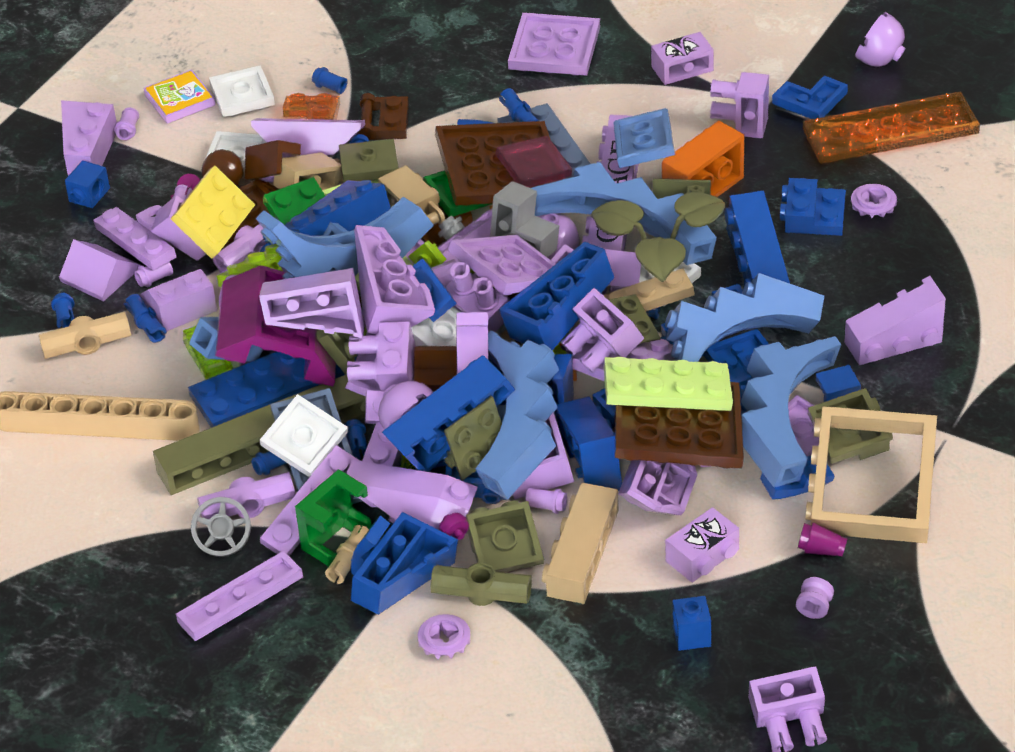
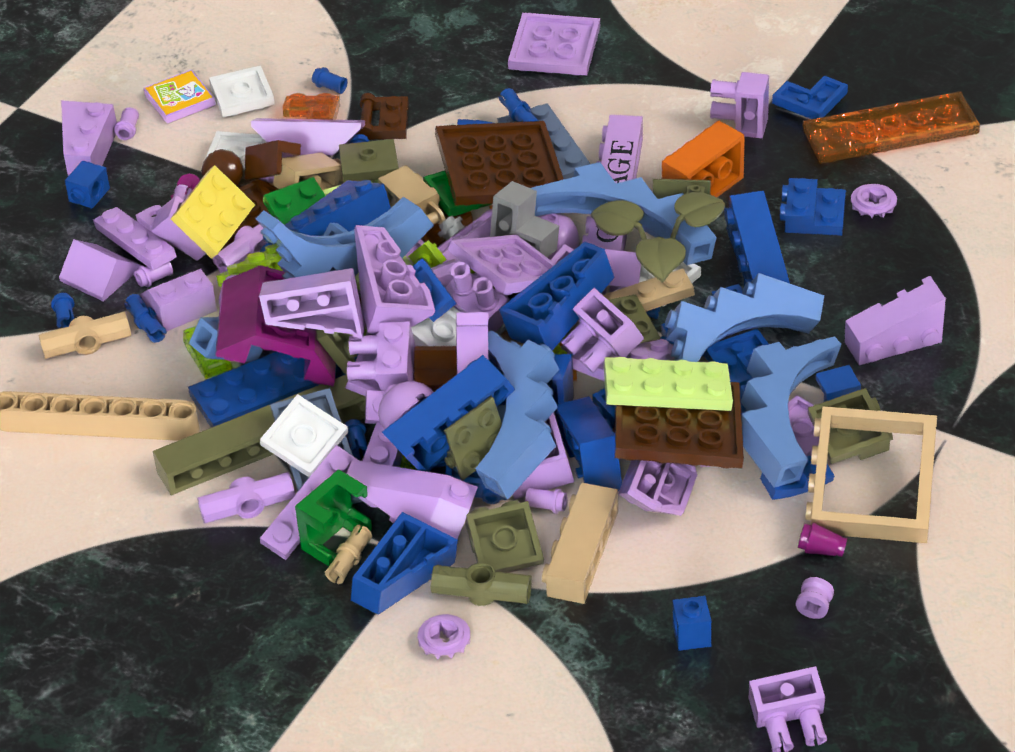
(221, 526): light grey wheel -> none
(239, 595): lavender plate -> none
(265, 462): blue pin -> none
(368, 543): blue slope -> none
(454, 525): magenta piece -> none
(534, 161): clear pink tile -> none
(643, 138): medium blue tile -> none
(682, 58): lavender brick -> none
(702, 544): lavender brick -> none
(882, 42): lavender cylinder -> none

